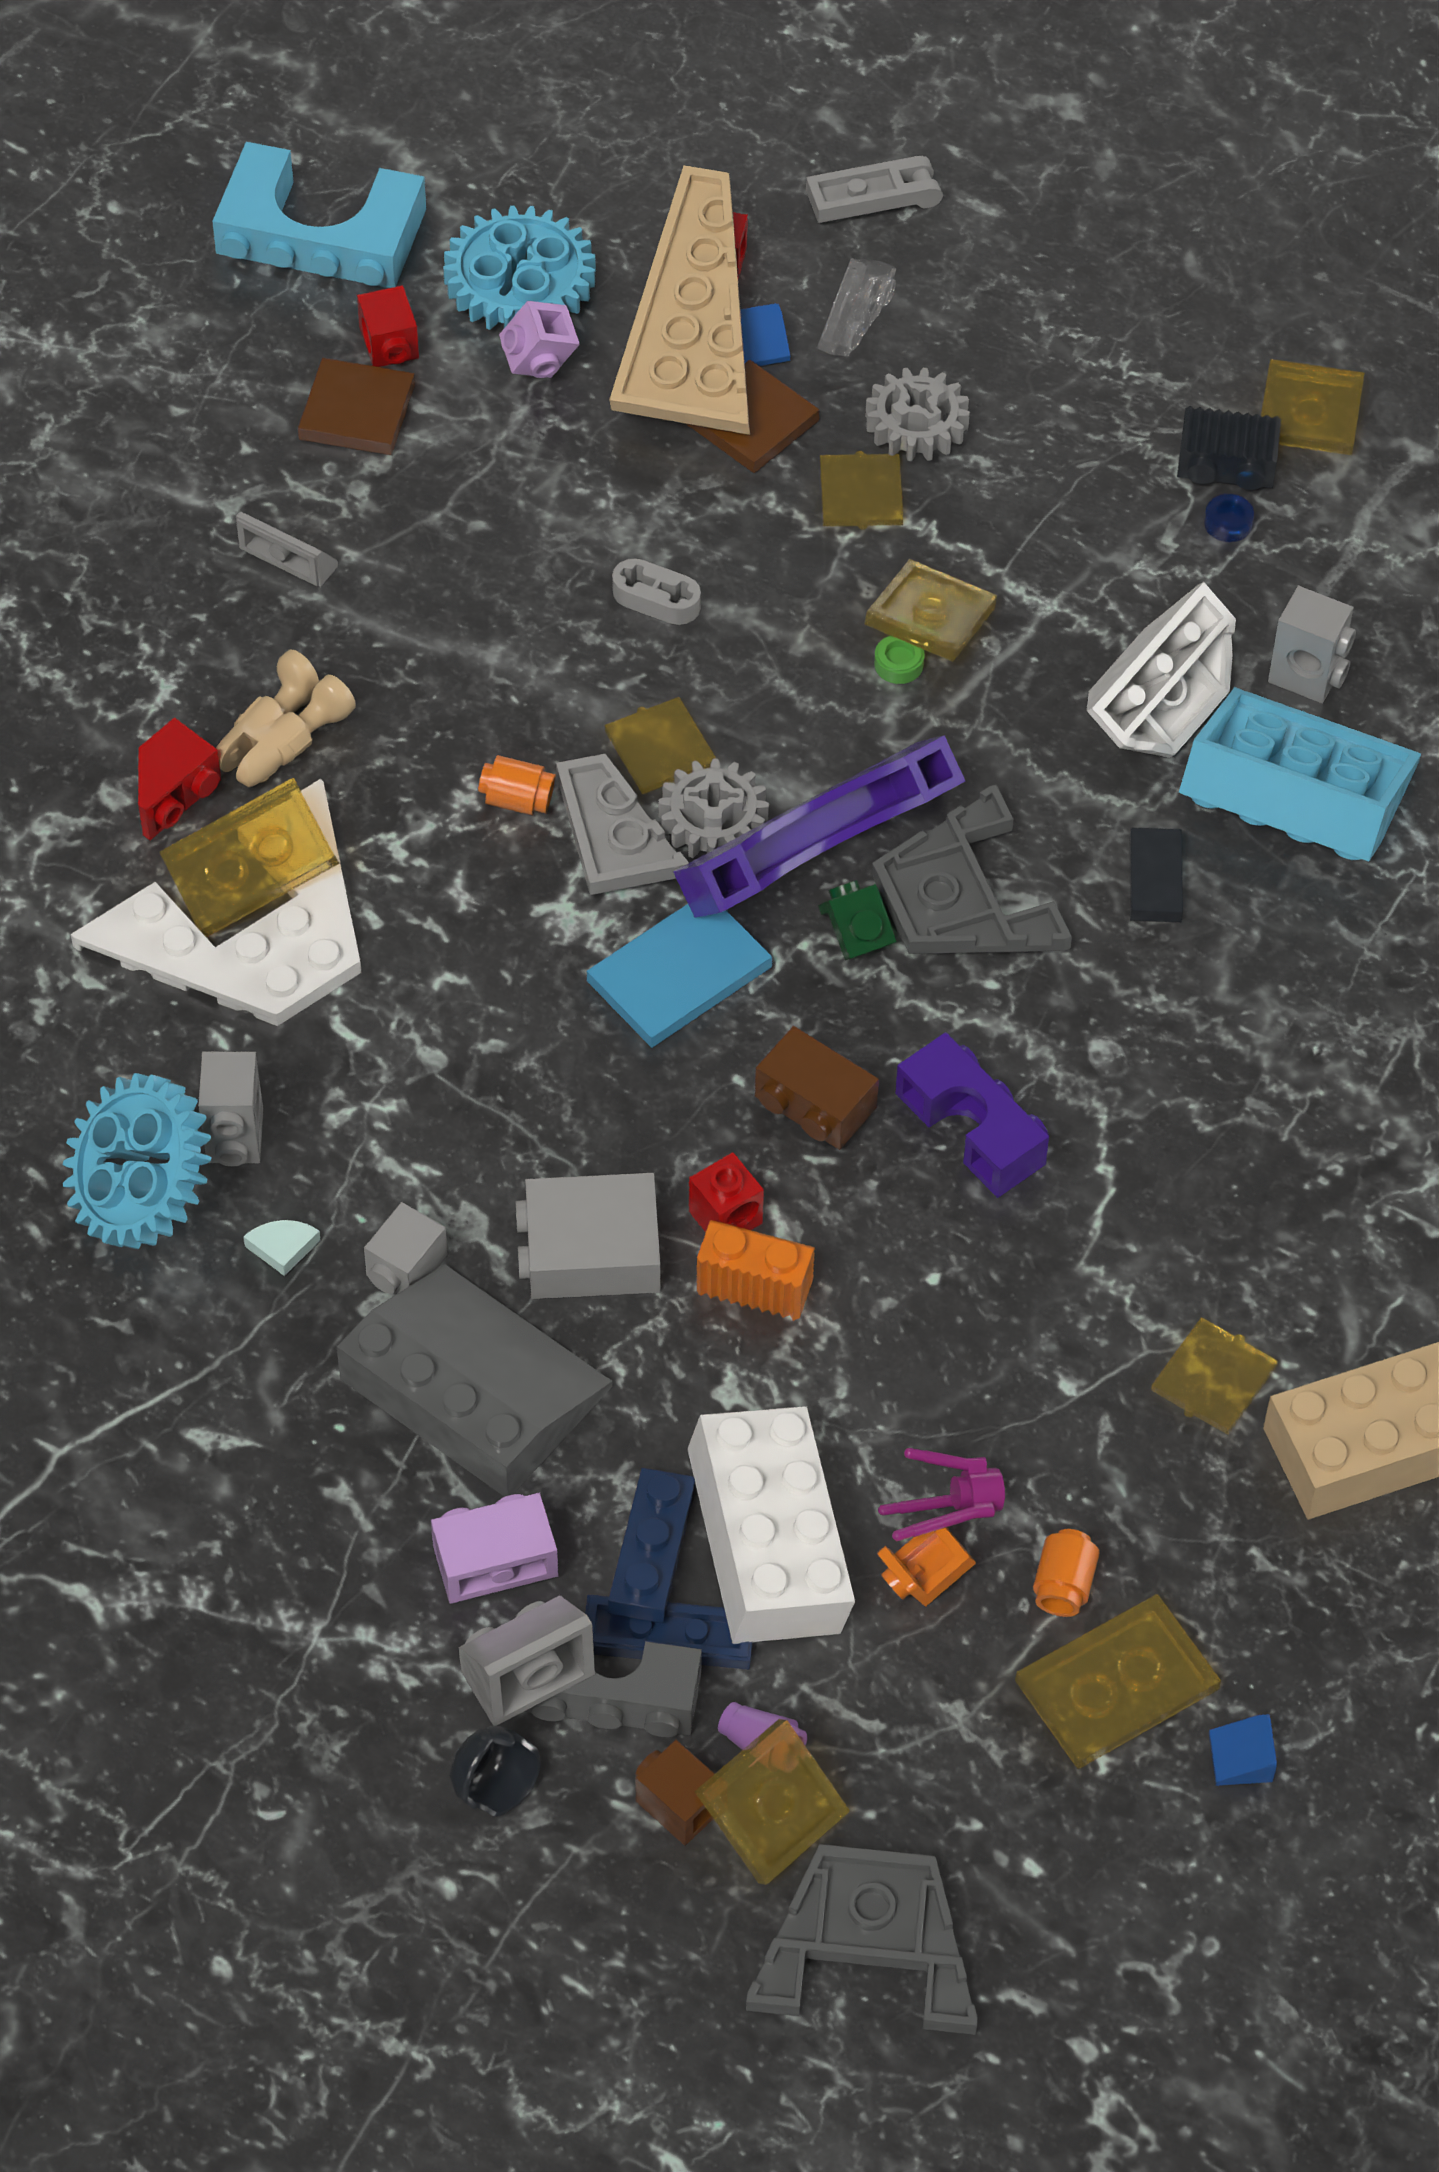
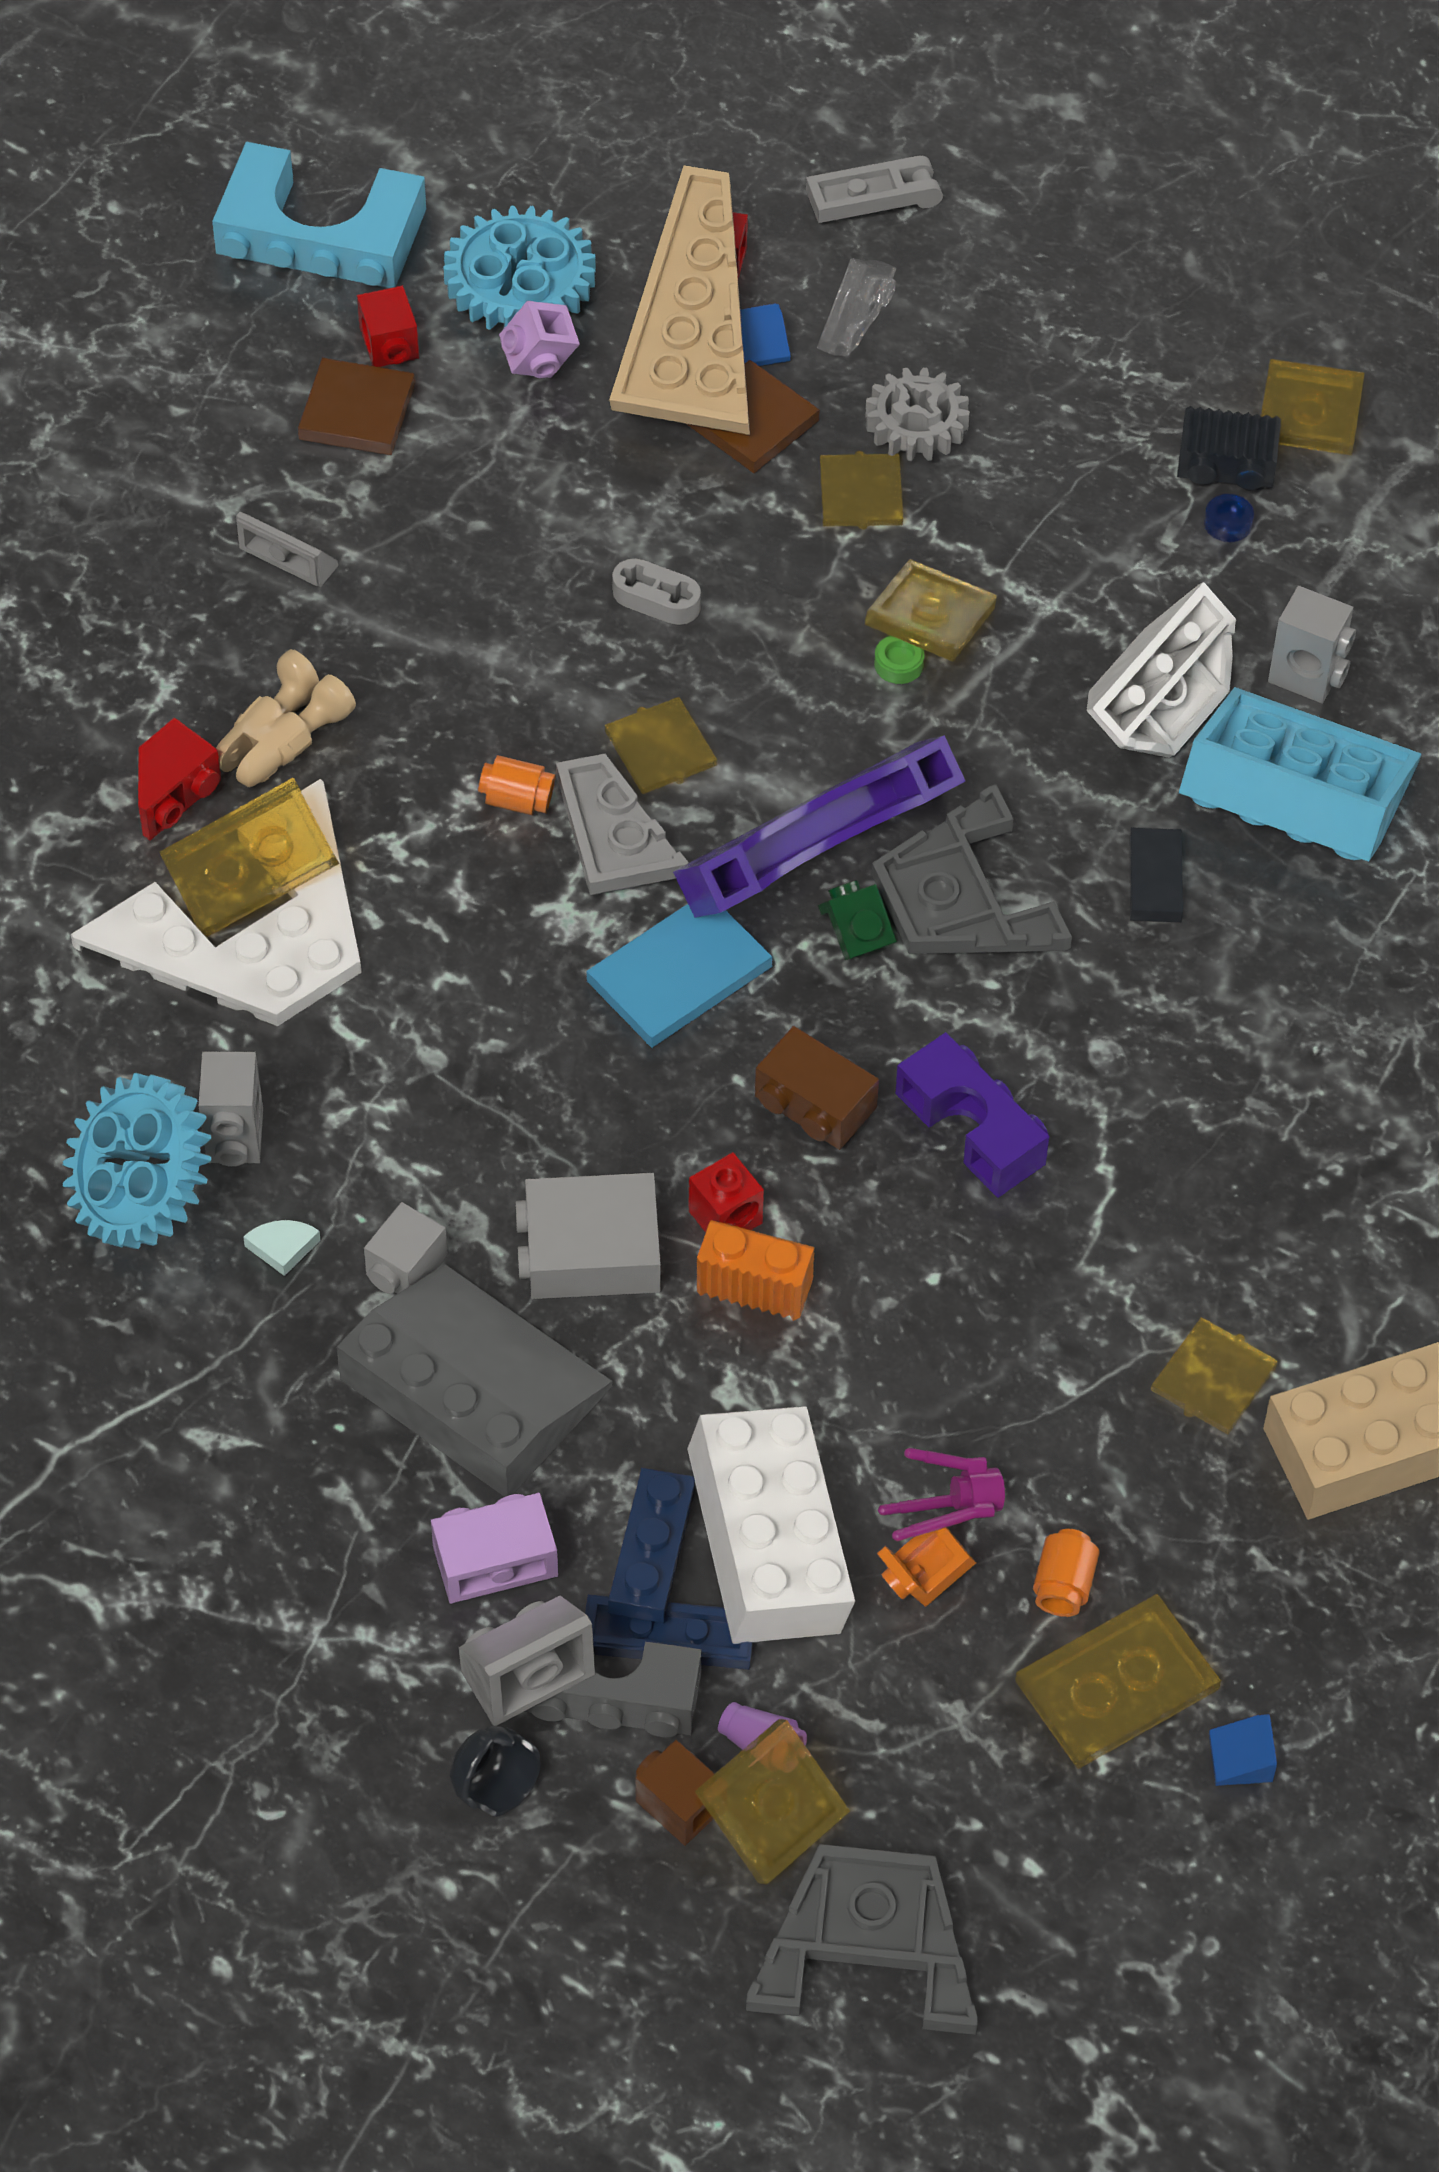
(711, 806): light grey gear -> none

